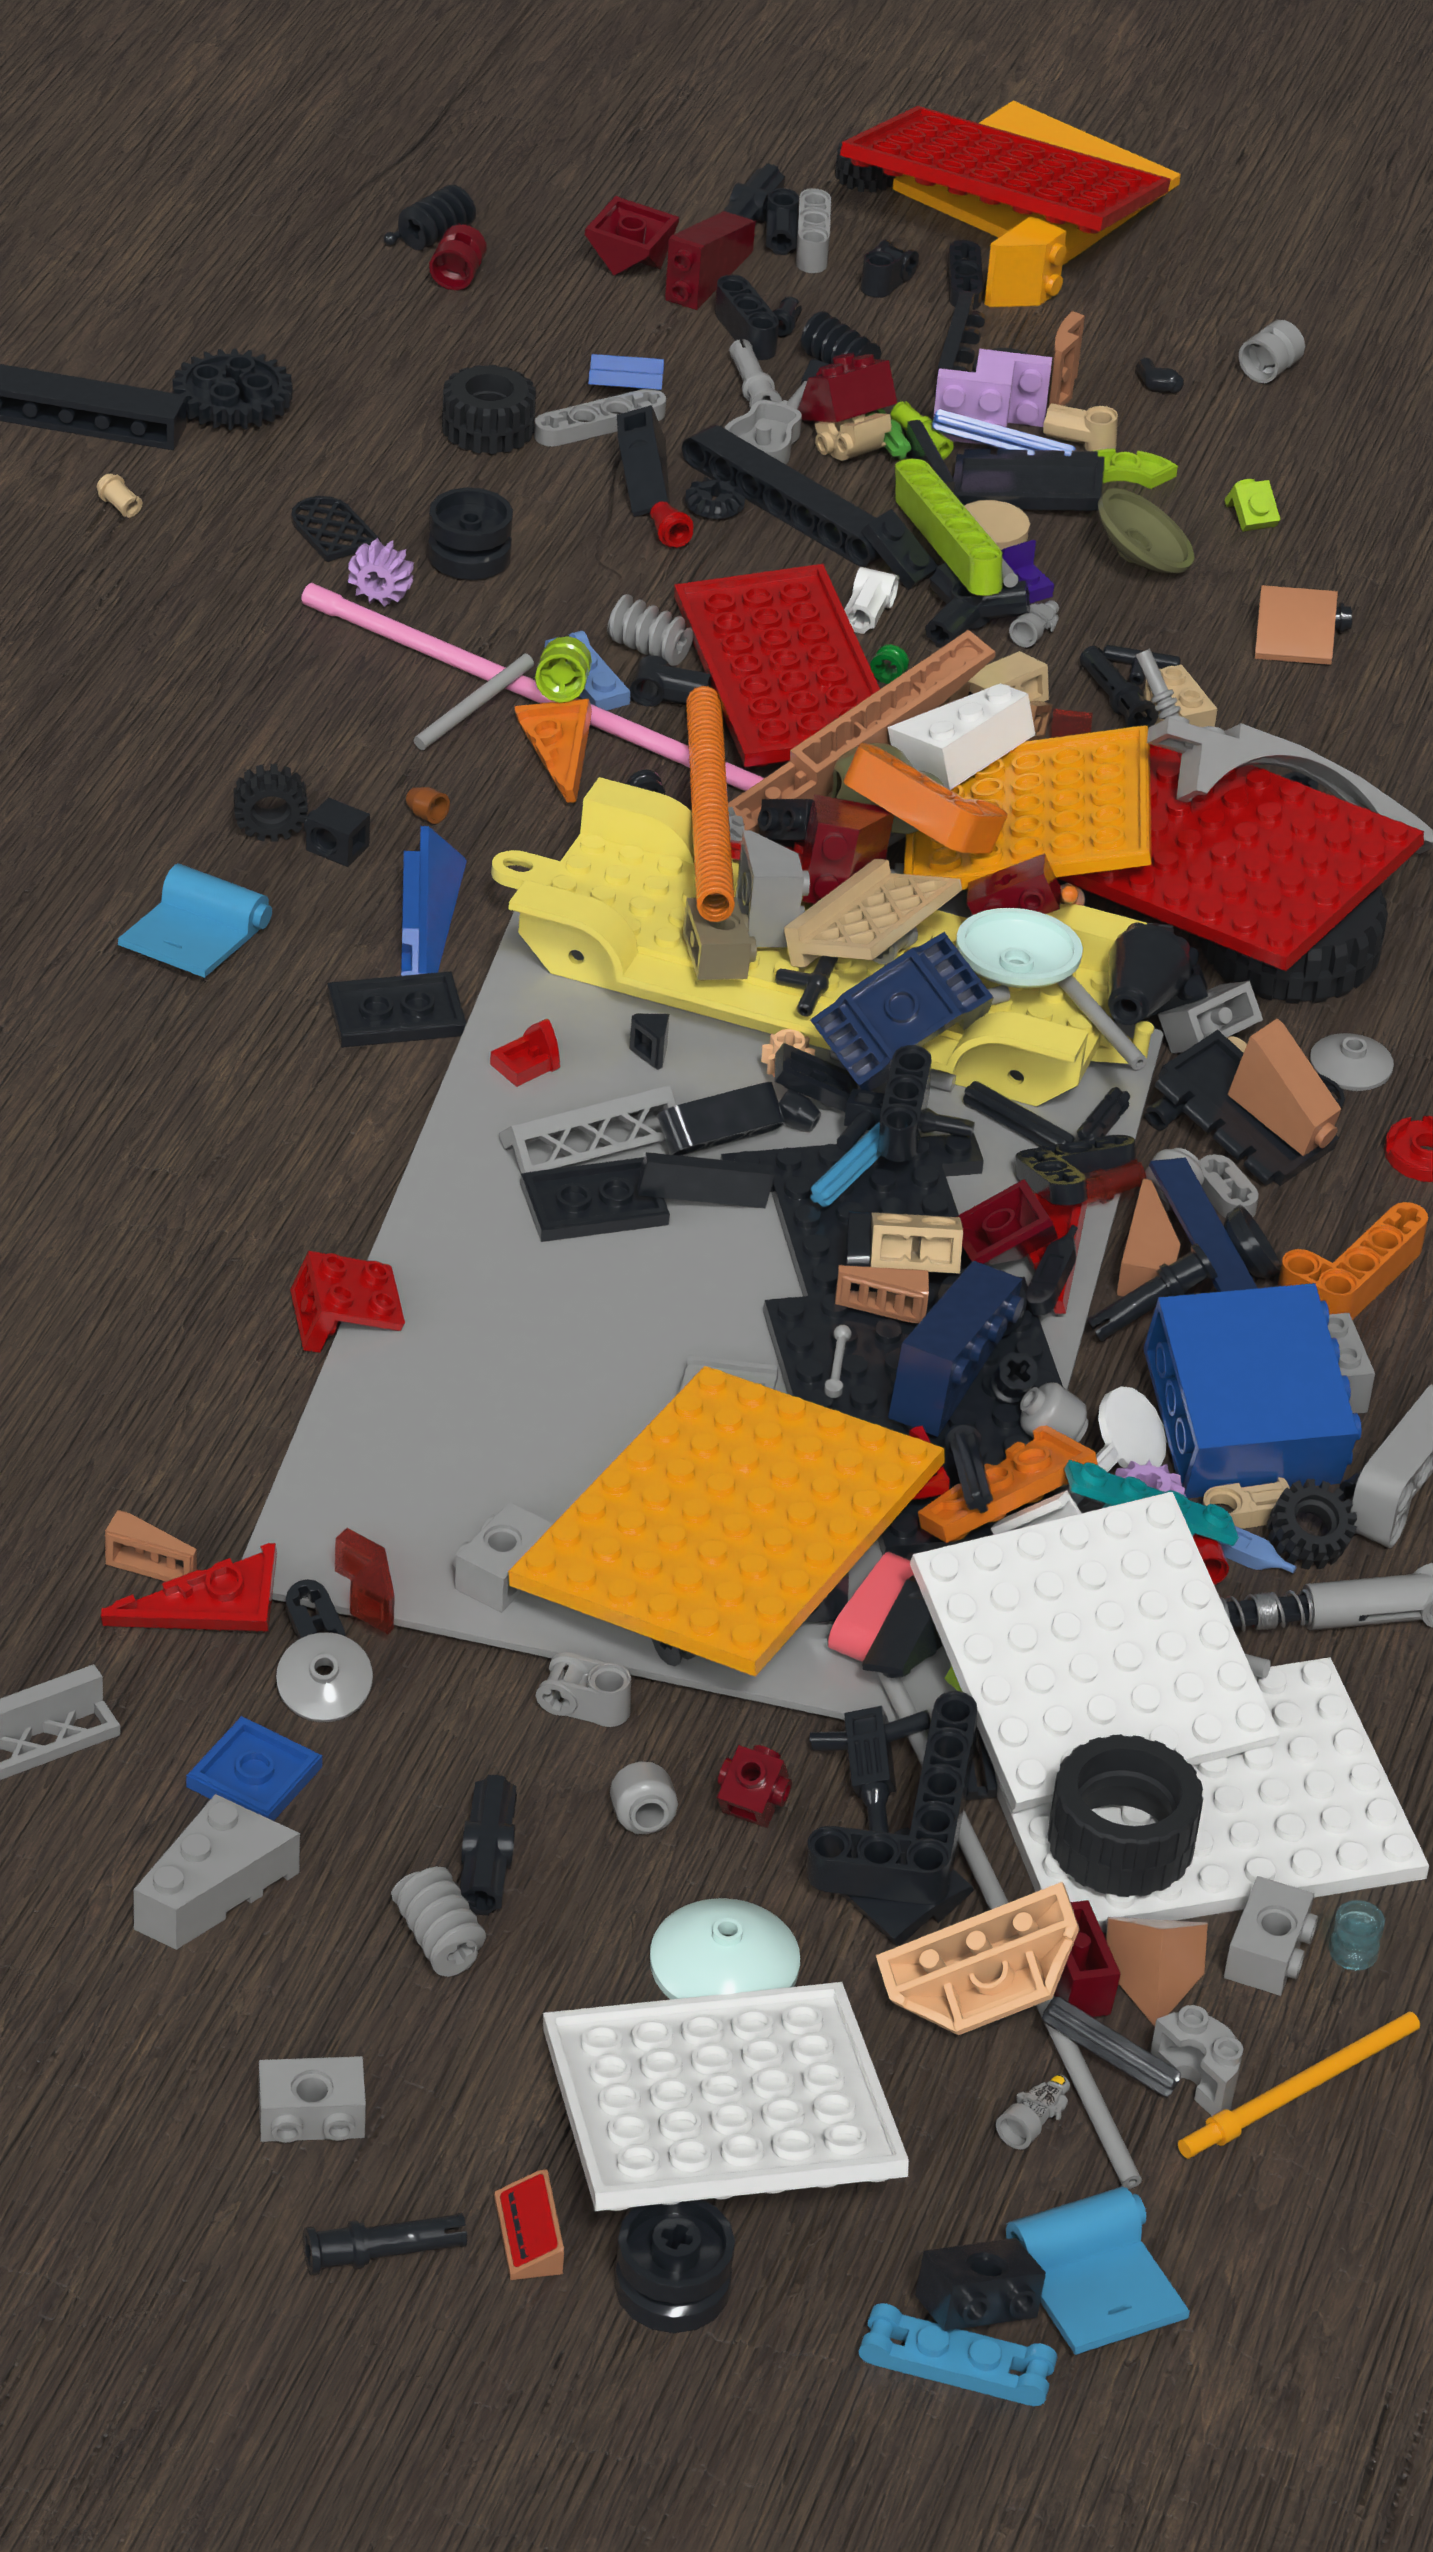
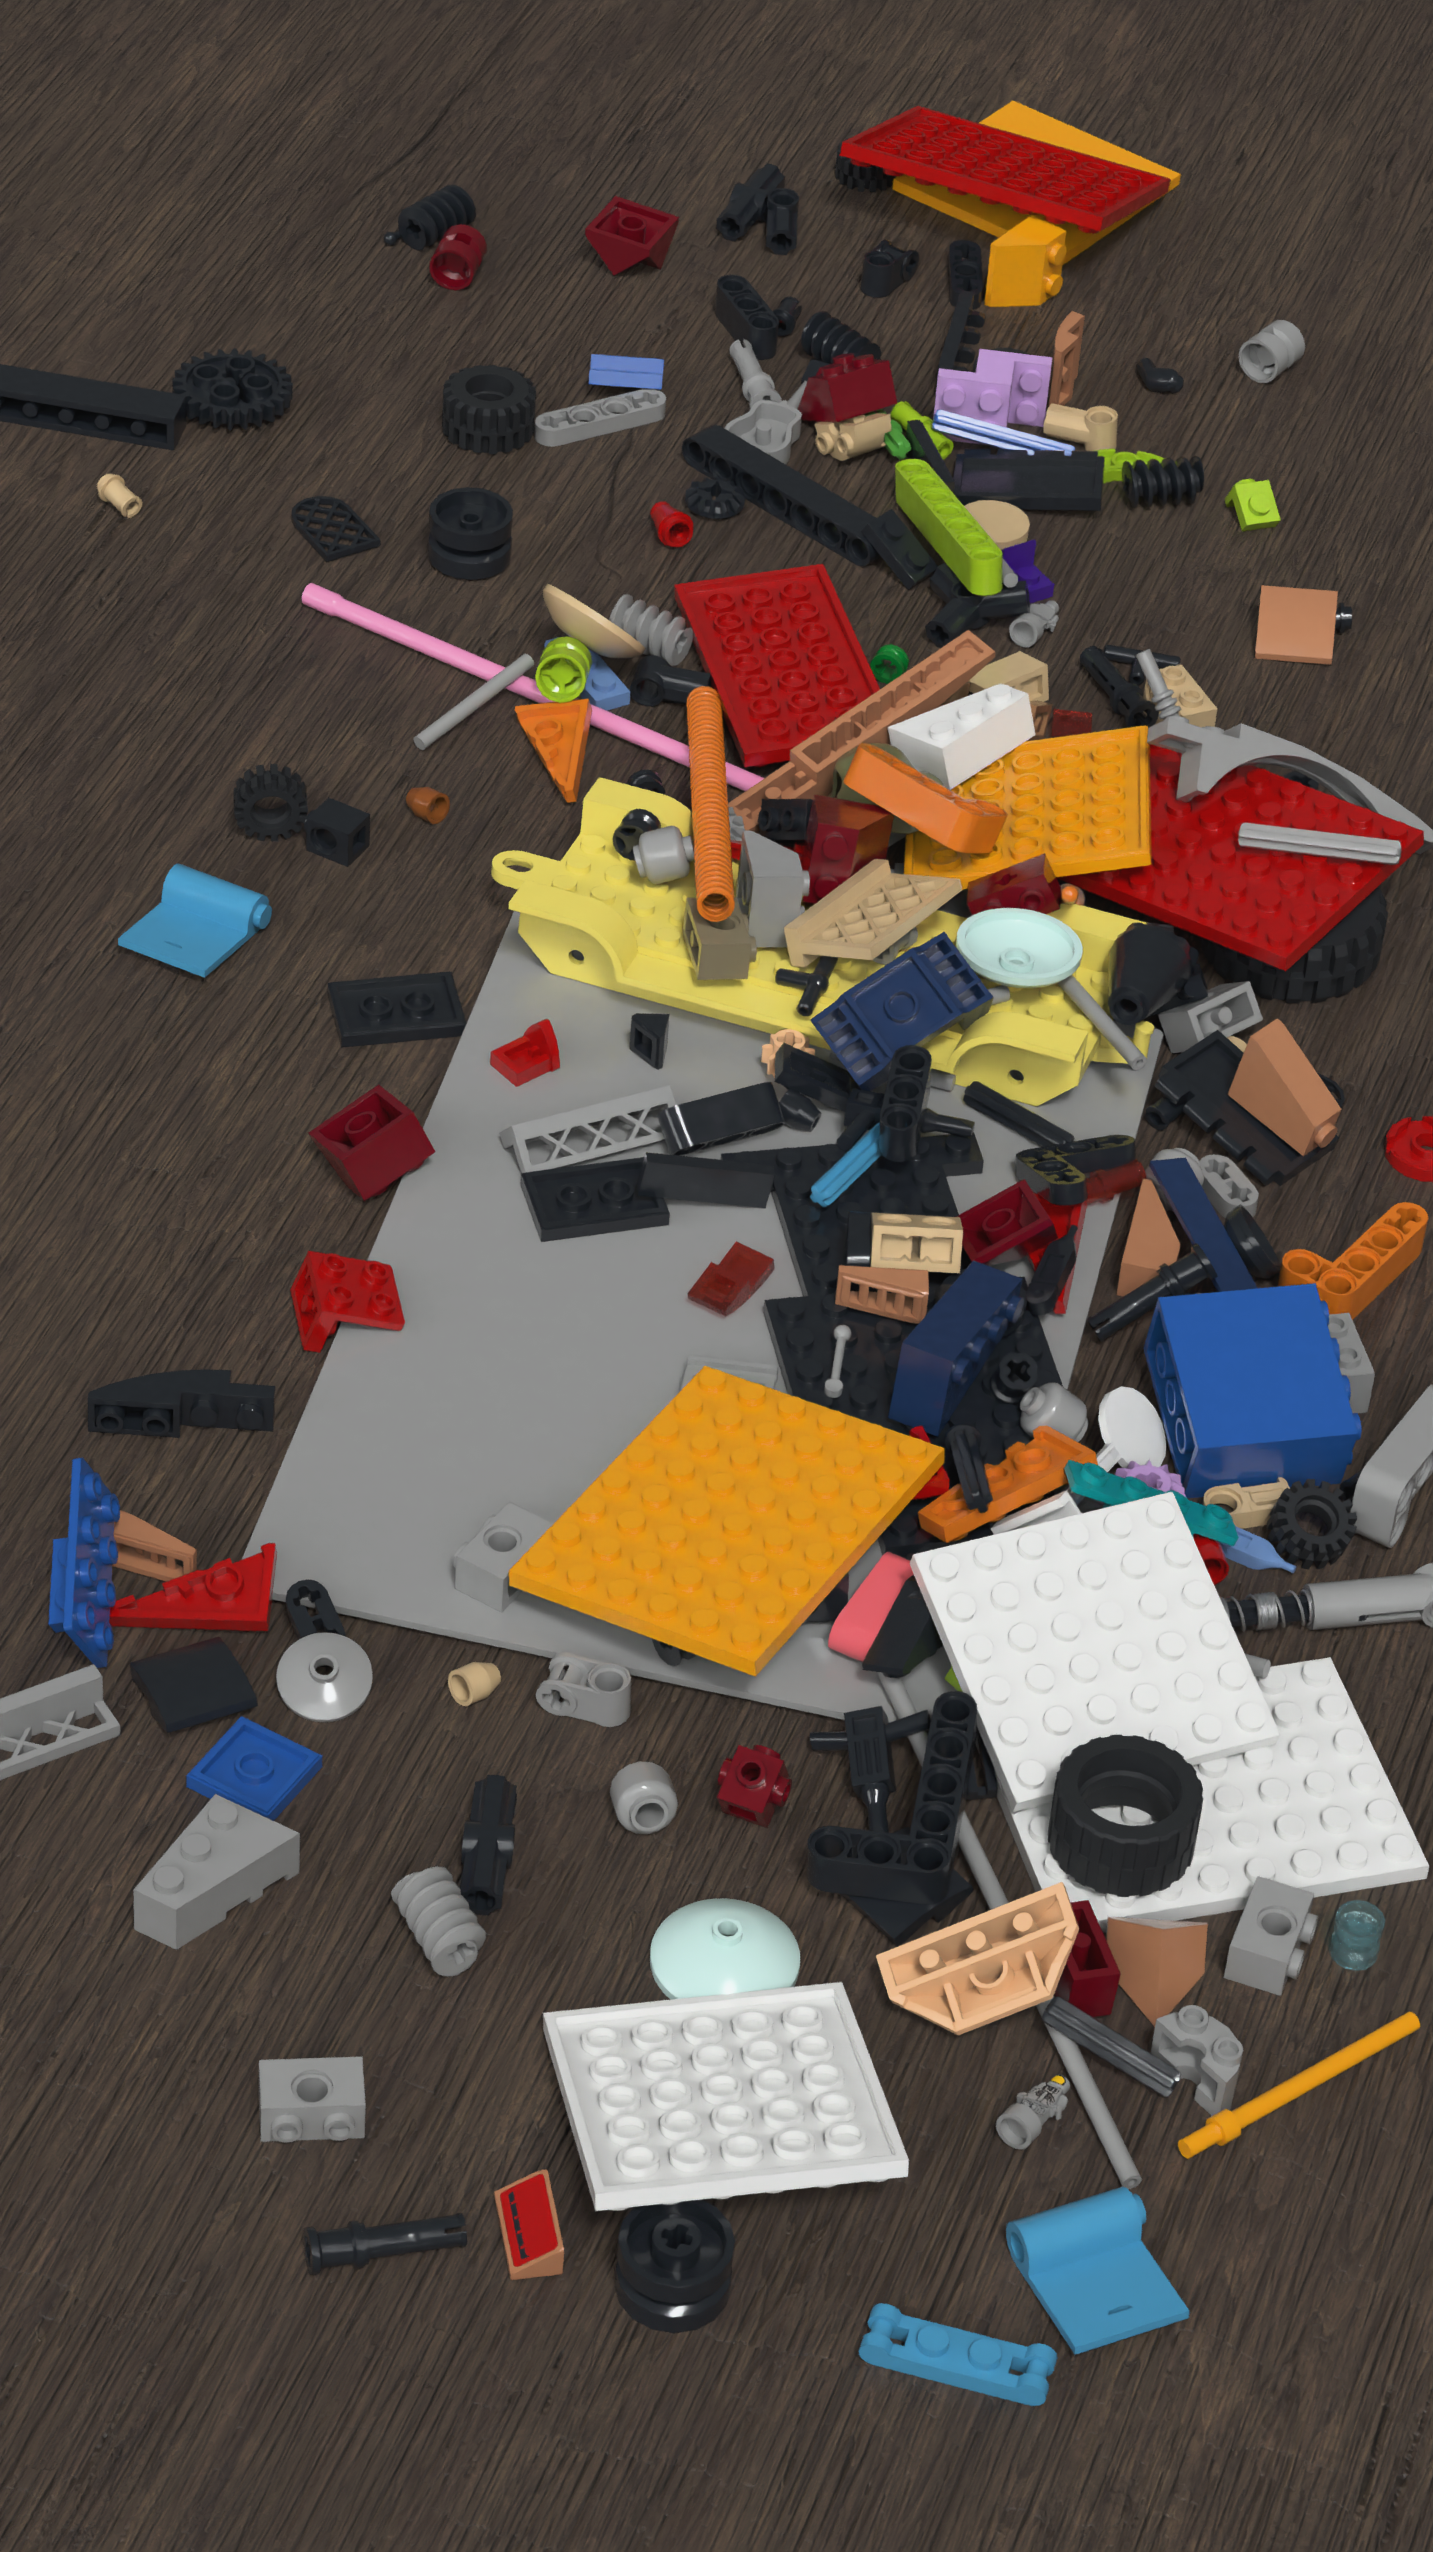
(83, 1566): none -> blue bracket
(167, 1400): none -> black slope
(193, 1684): none -> black slope
(370, 1577): clear red slope -> none
(373, 1142): none -> dark red slope
(380, 572): lavender gear -> none
(429, 900): blue wedge -> none
(473, 1682): none -> tan hose
(589, 626): none -> tan dish
(632, 826): none -> black wheel
(643, 458): black slope -> none
(664, 854): none -> light grey head
(704, 255): dark red slope -> none
(732, 1281): none -> clear red slope
(813, 230): light grey beam -> none
(870, 596): white piece -> none
(980, 2284): black brick -> none
(1104, 1115): black axle -> none
(1144, 532): olive dish -> none
(1162, 480): none -> black piece
(1320, 843): none -> light grey axle
(1352, 1061): light grey dish -> none

